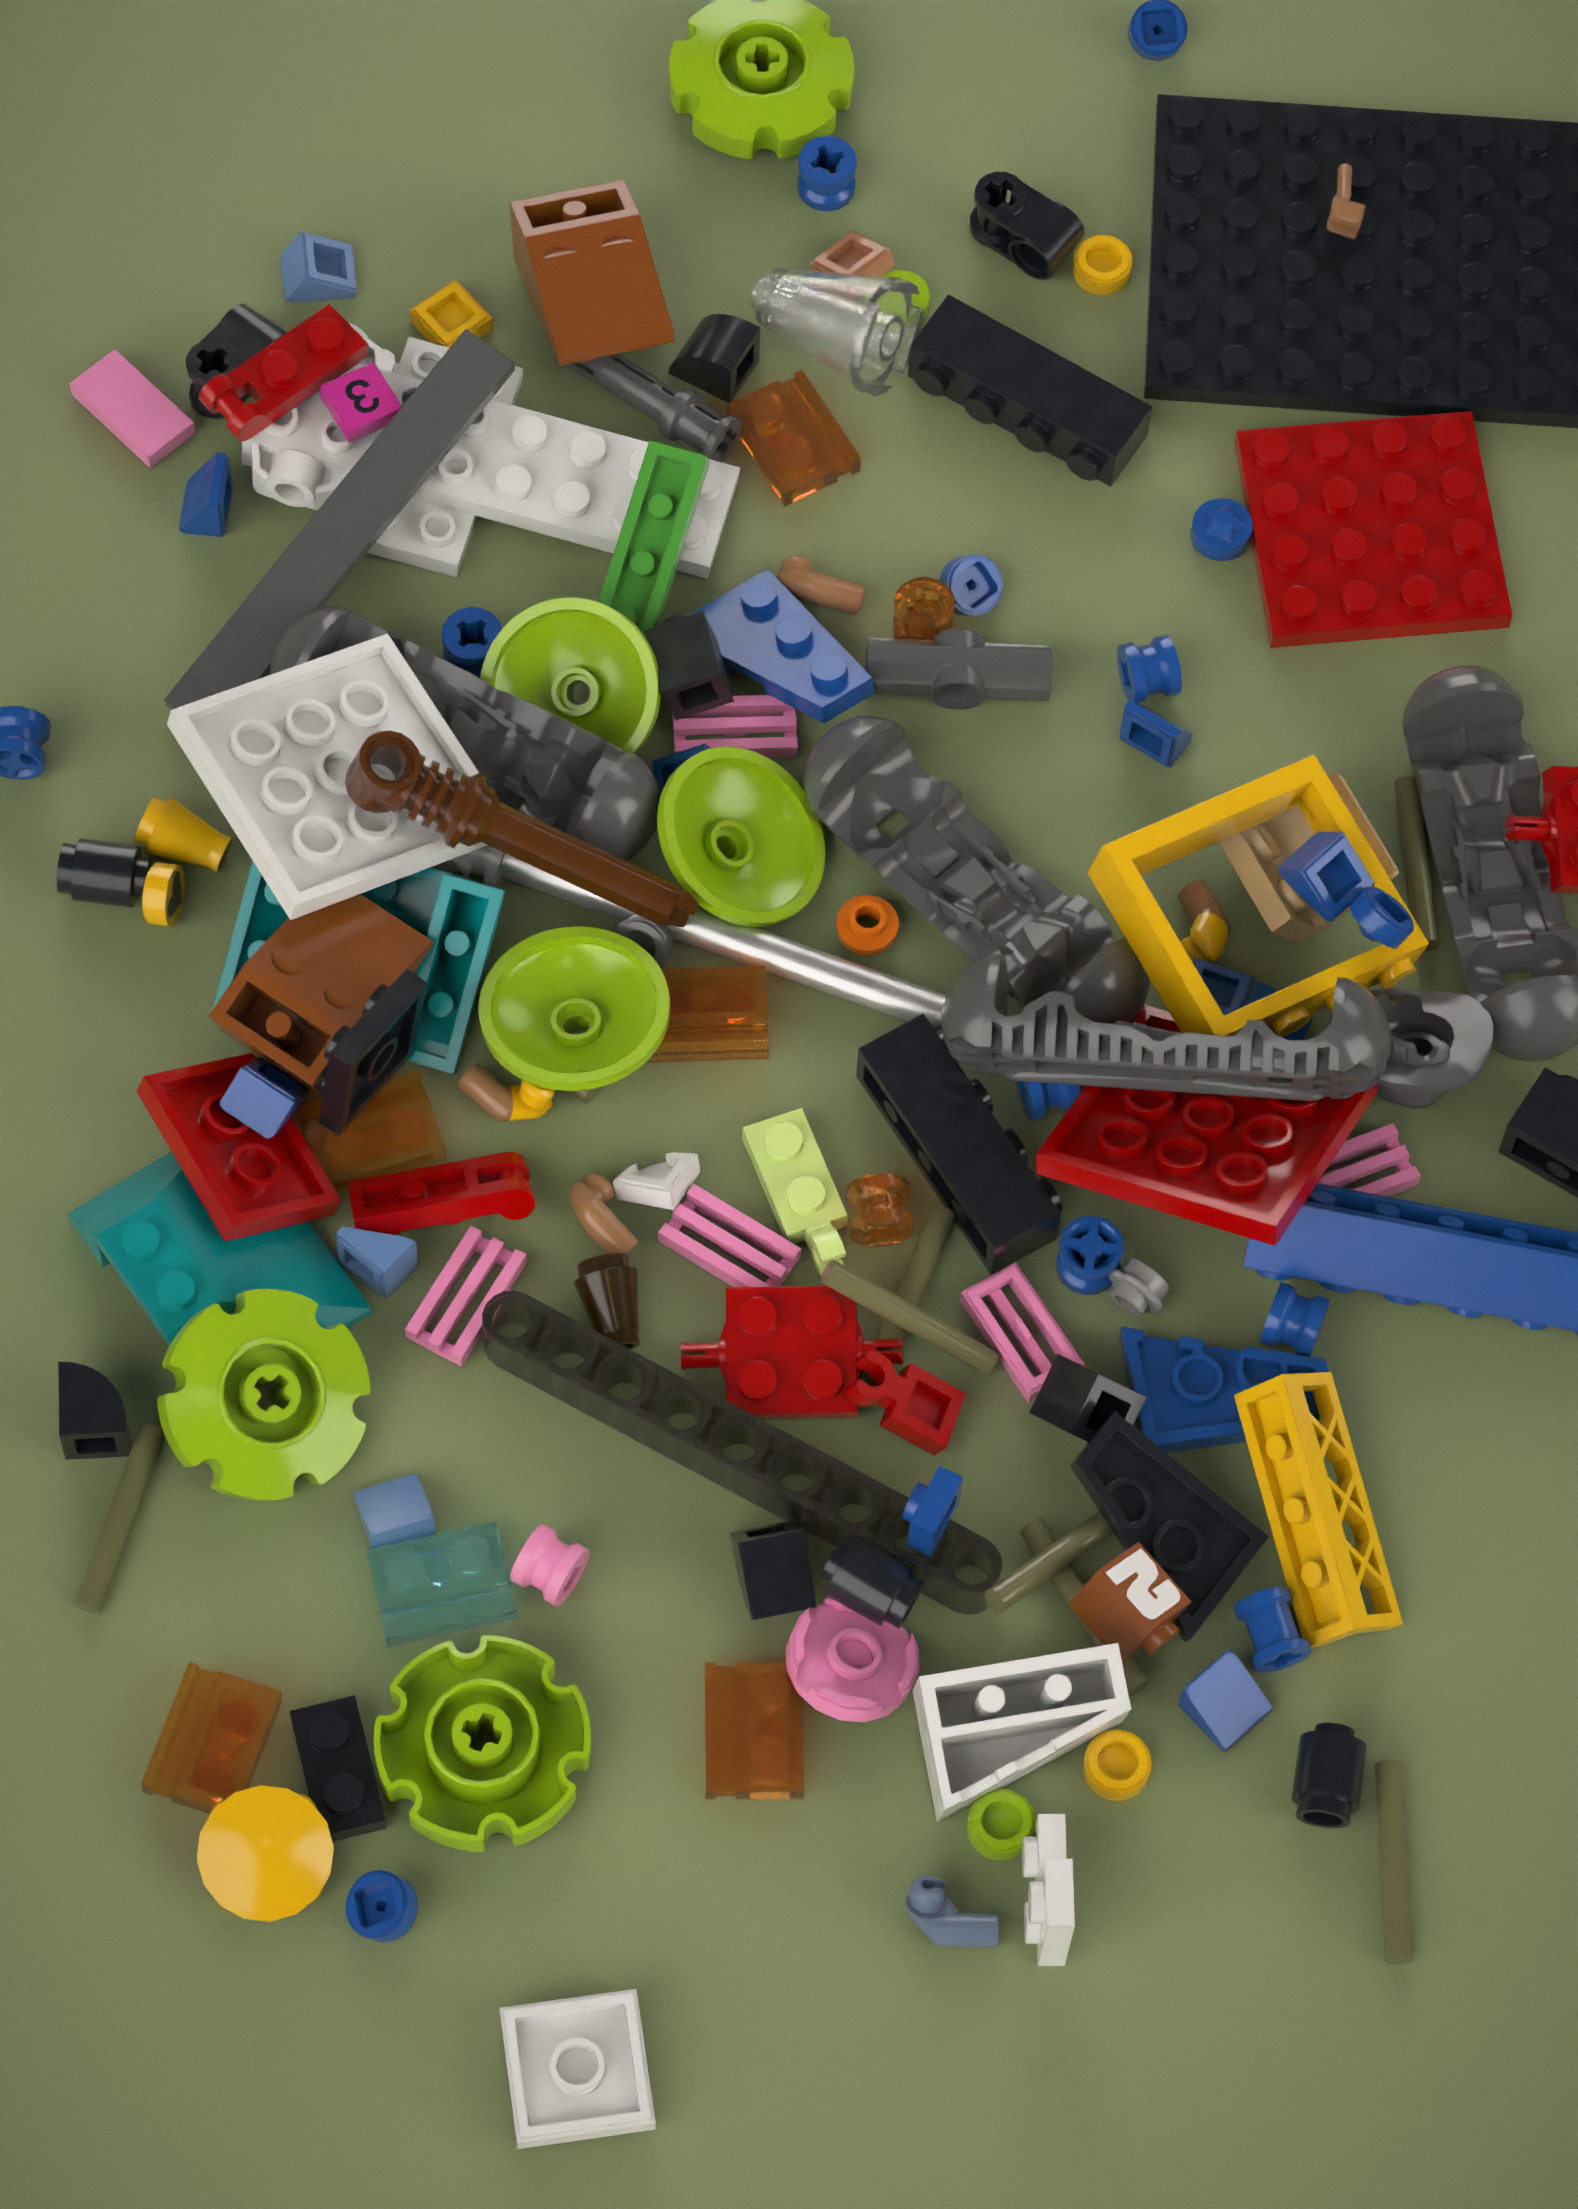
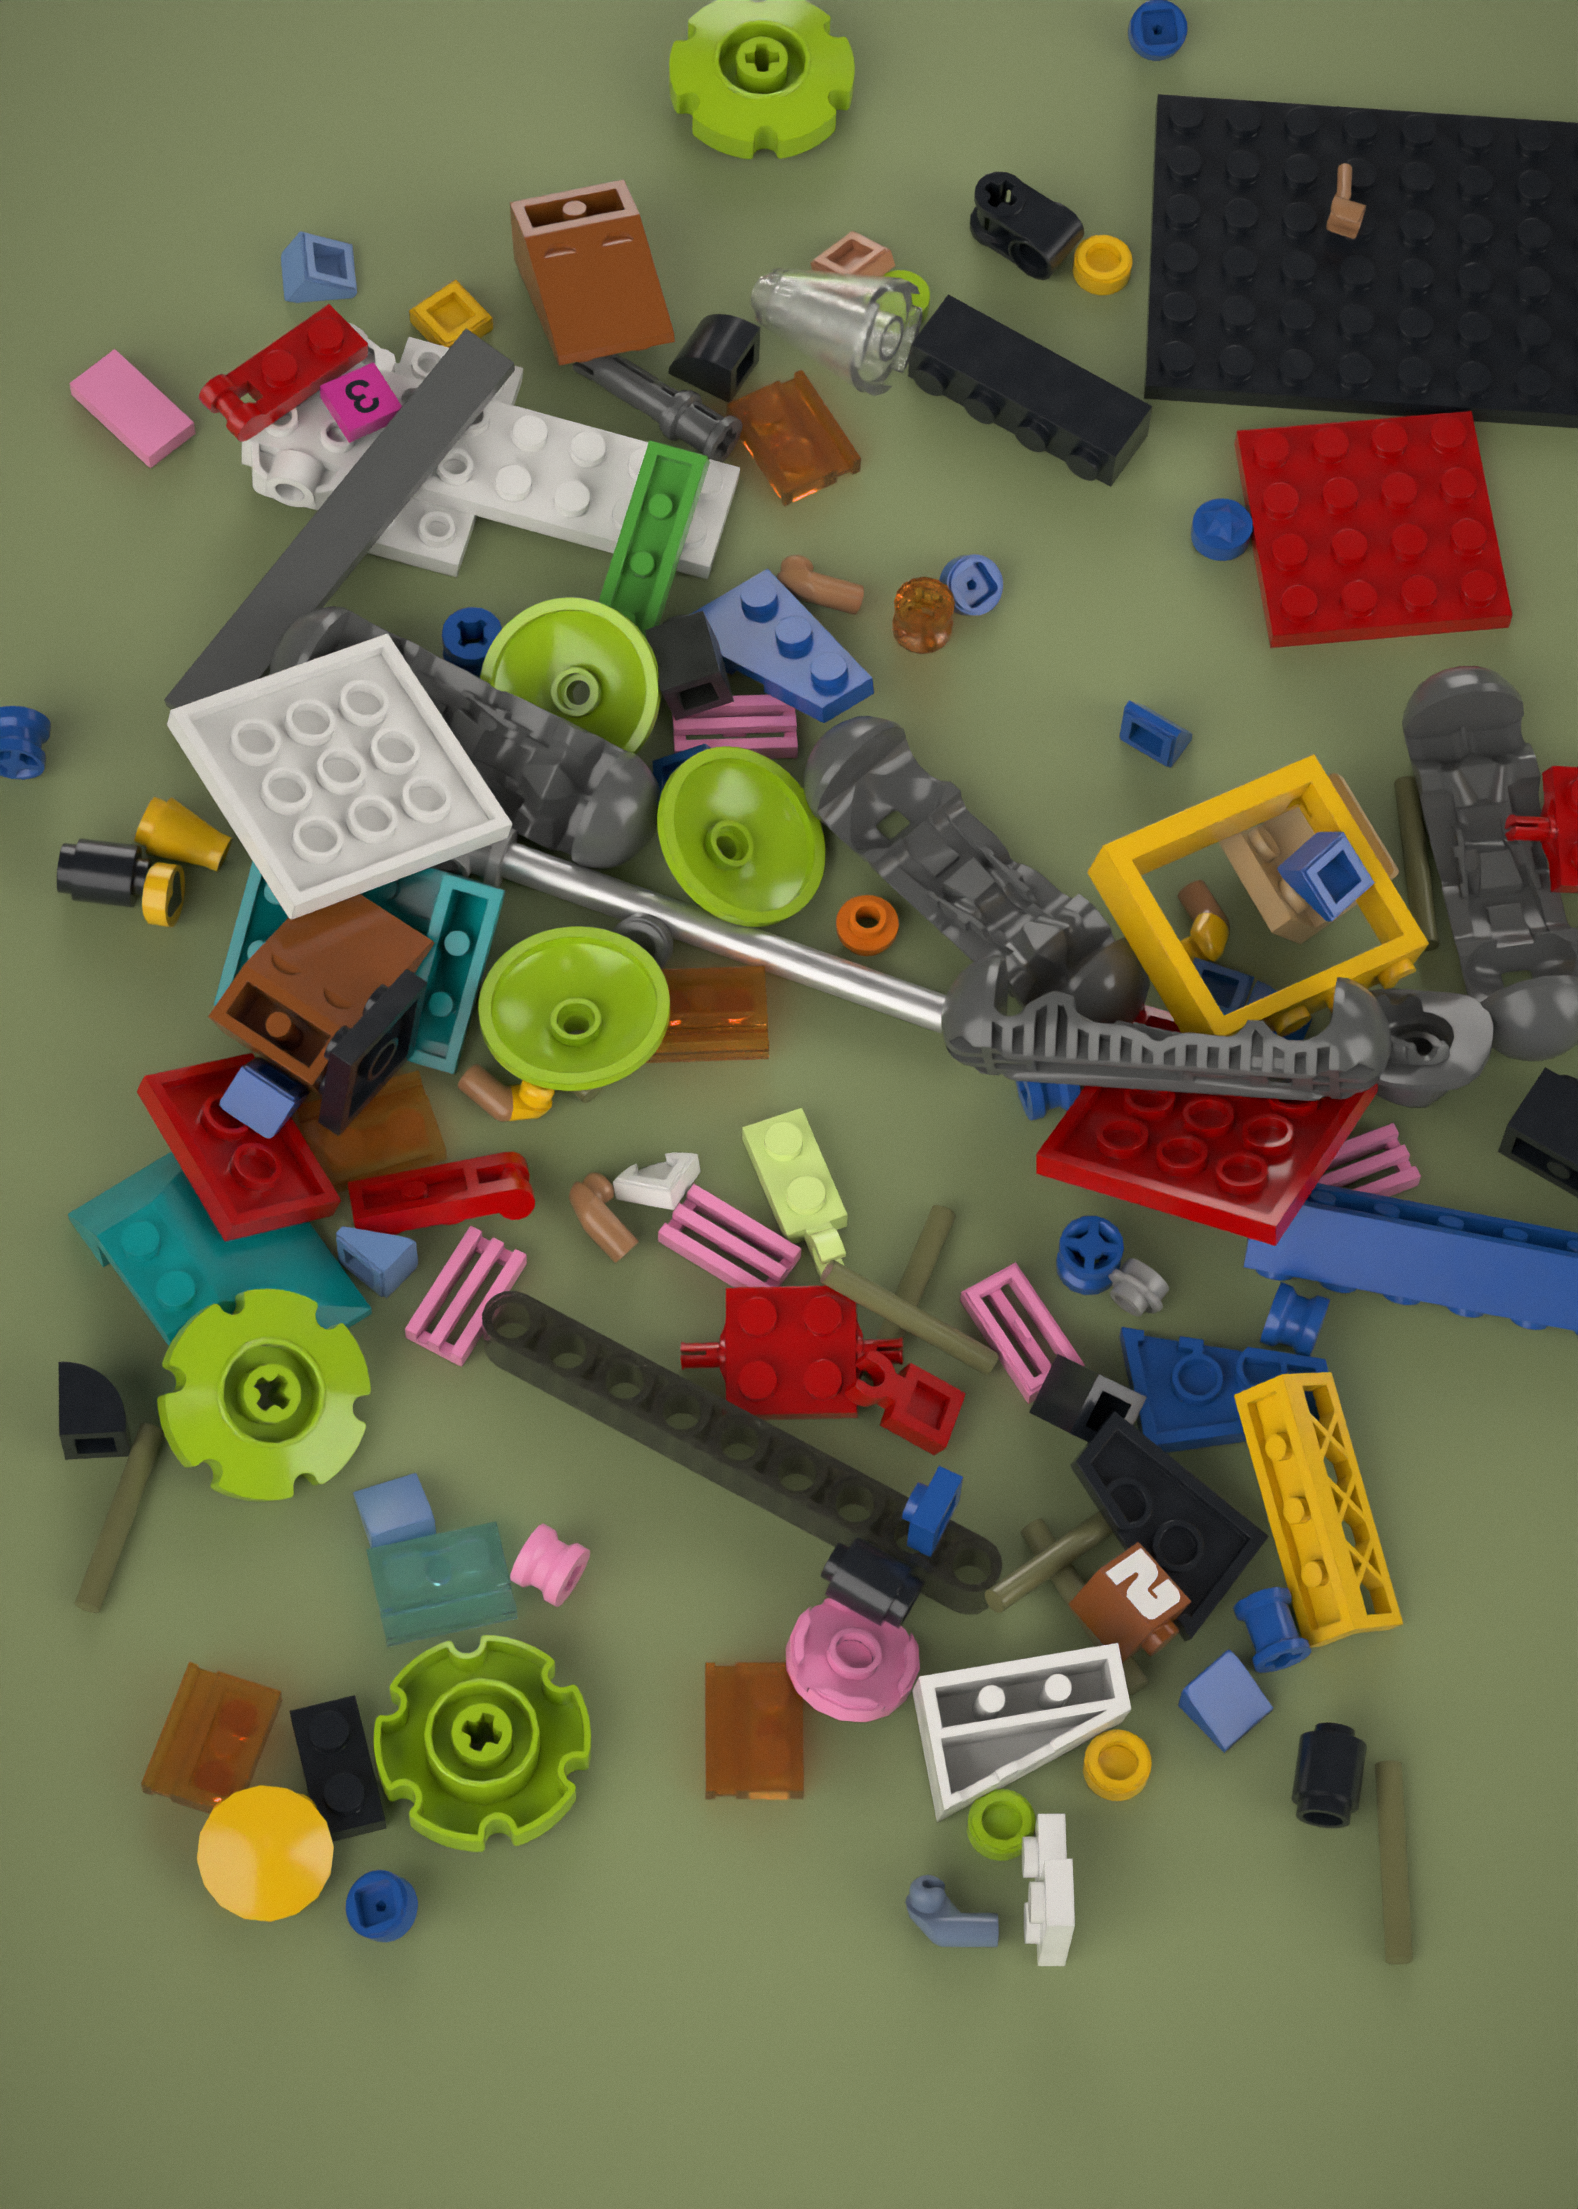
(208, 498): blue slope -> none
(226, 347): black piece -> none
(473, 814): reddish brown piece -> none
(577, 2068): white plate -> none
(610, 1297): dark brown cone -> none
(773, 1569): black brick -> none
(818, 186): blue wheel -> none
(879, 1209): clear orange wheel -> none
(959, 669): dark grey piece -> none
(959, 1143): black brick -> none
(1149, 669): blue wheel -> none
(1381, 917): blue tile -> none

